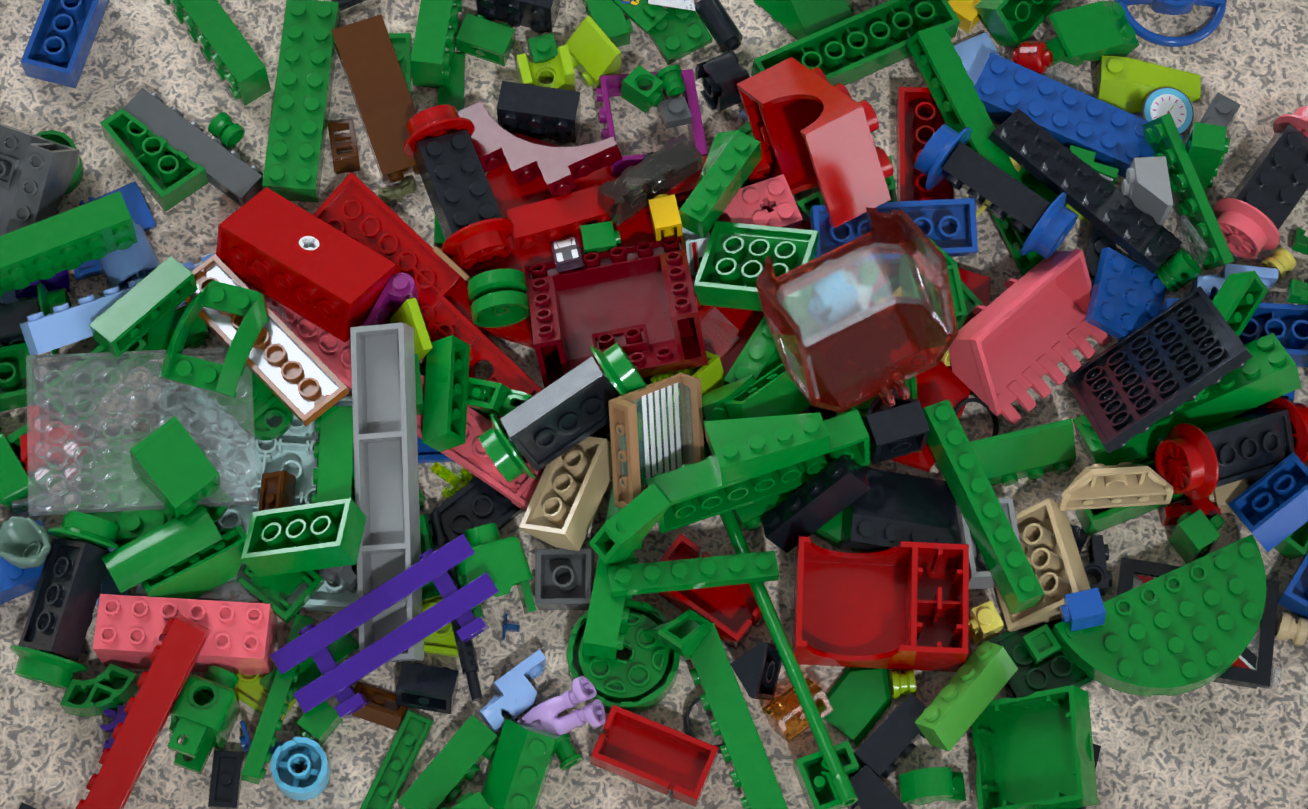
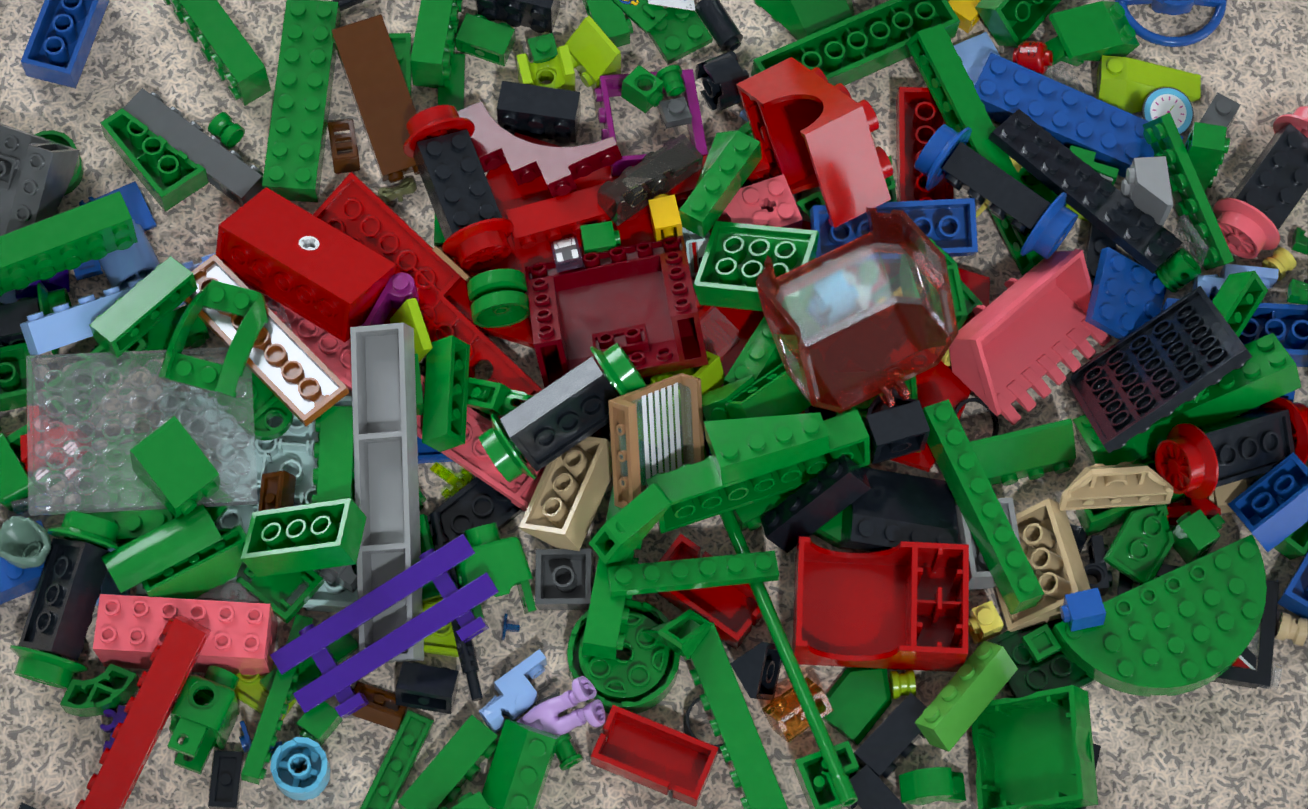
(1141, 544): none -> green tile

